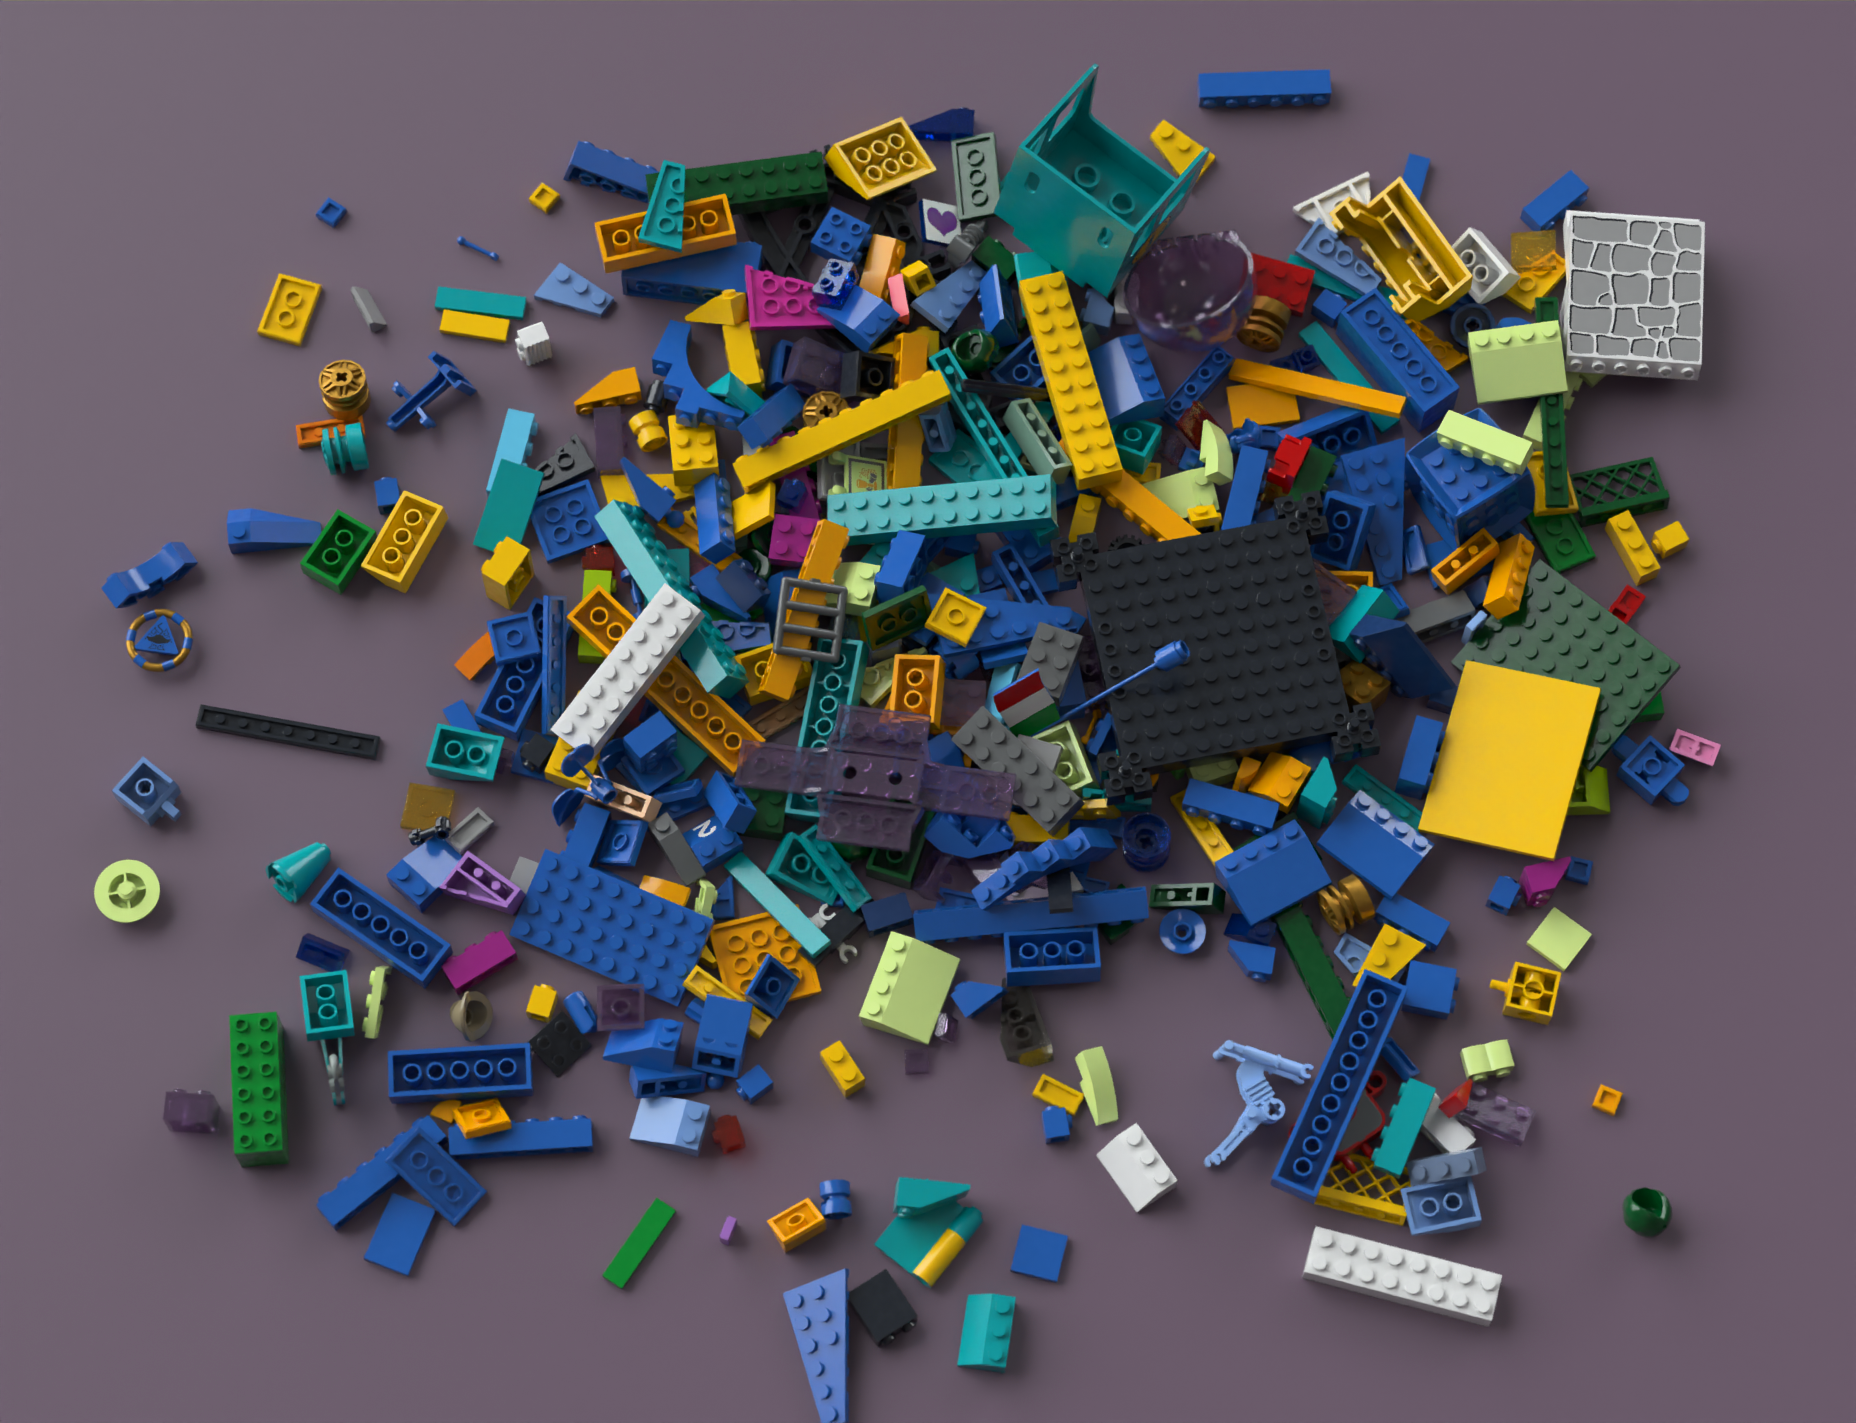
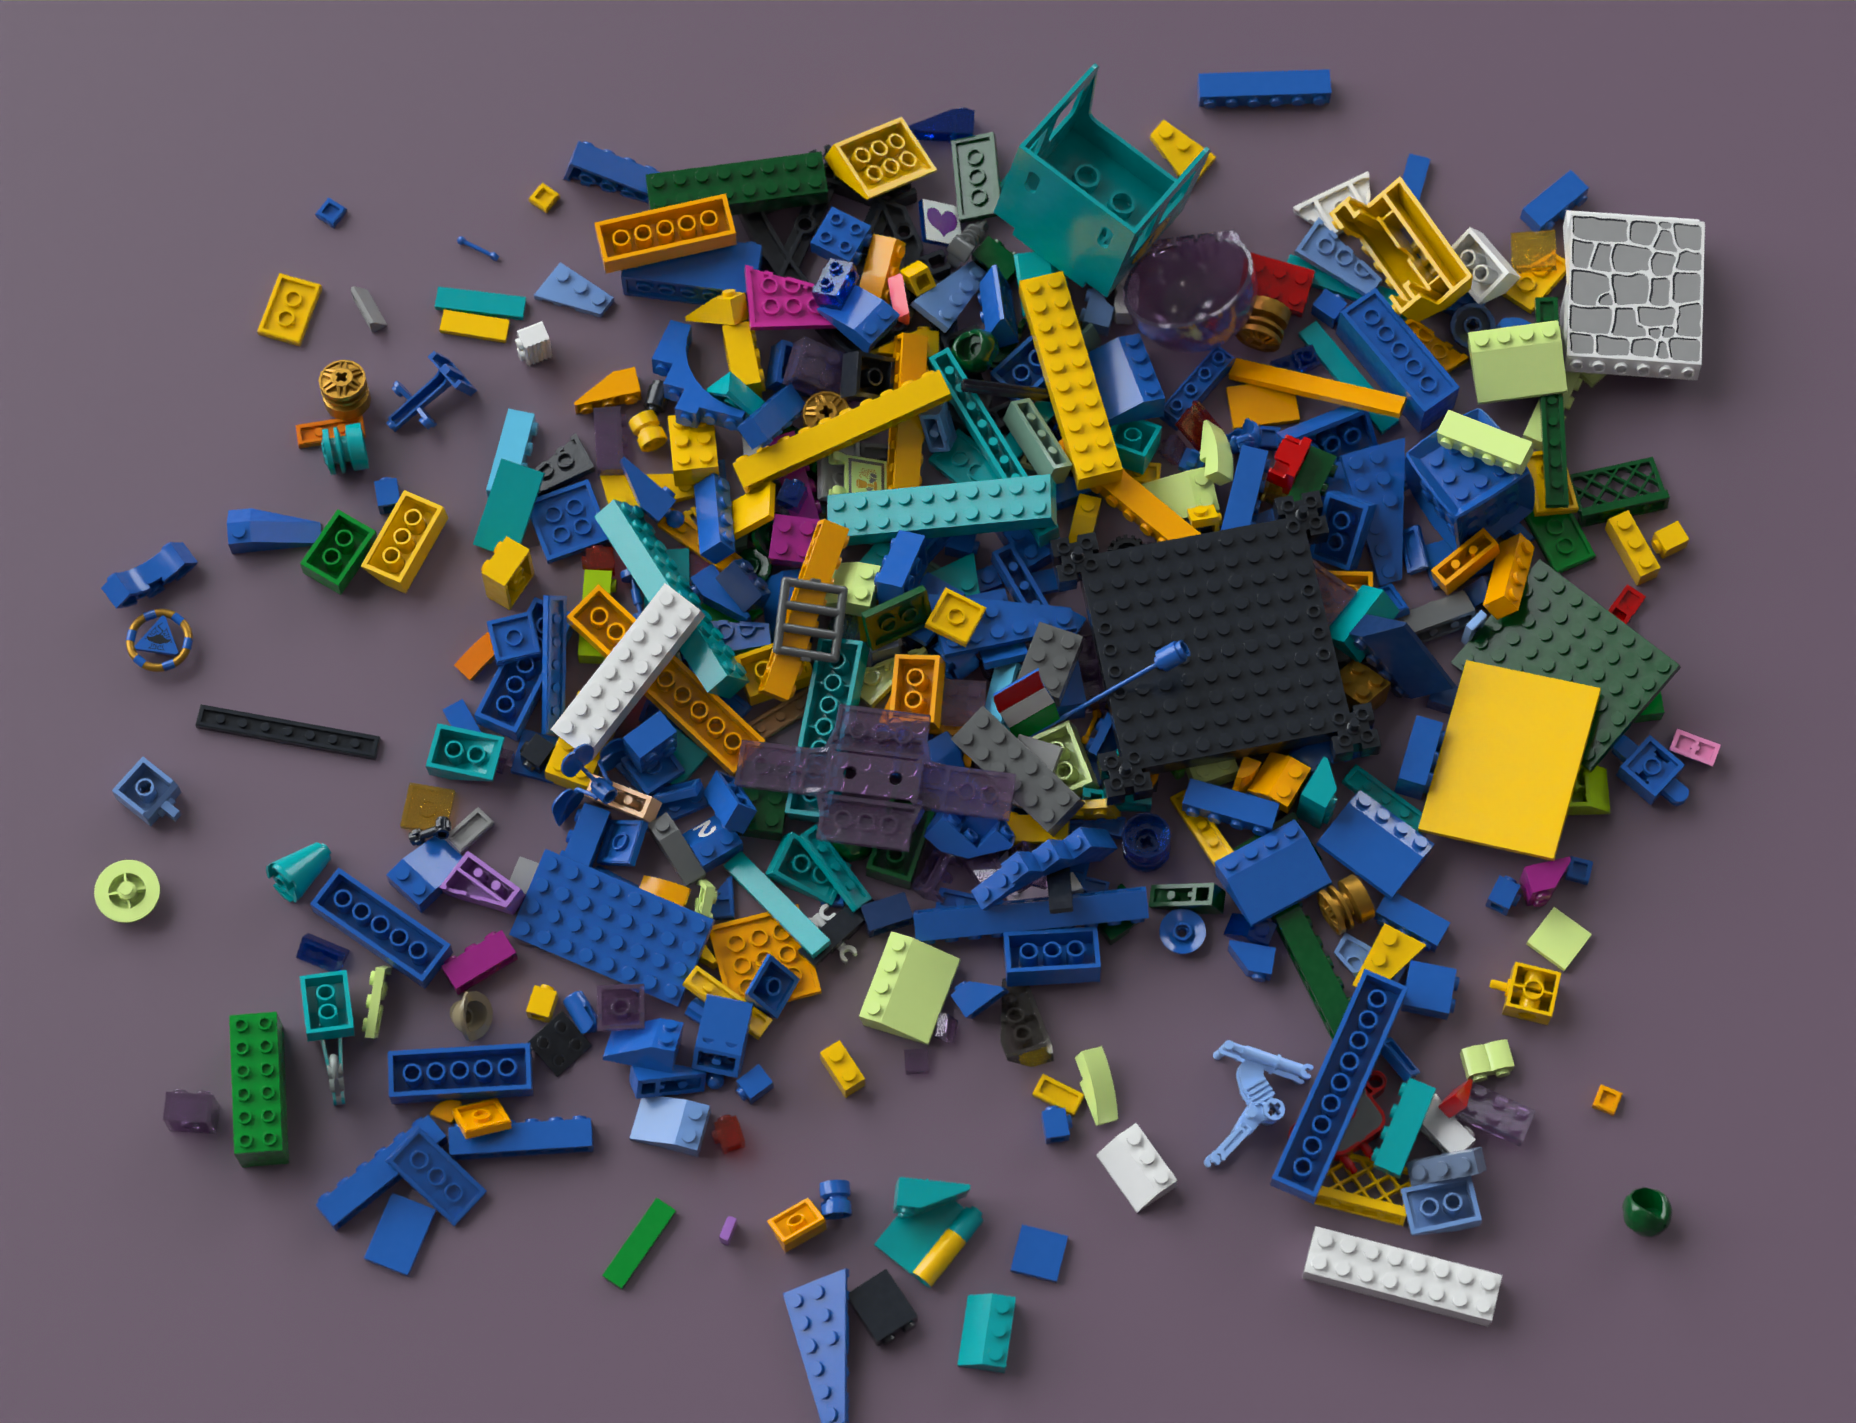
(666, 209): teal wing -> none

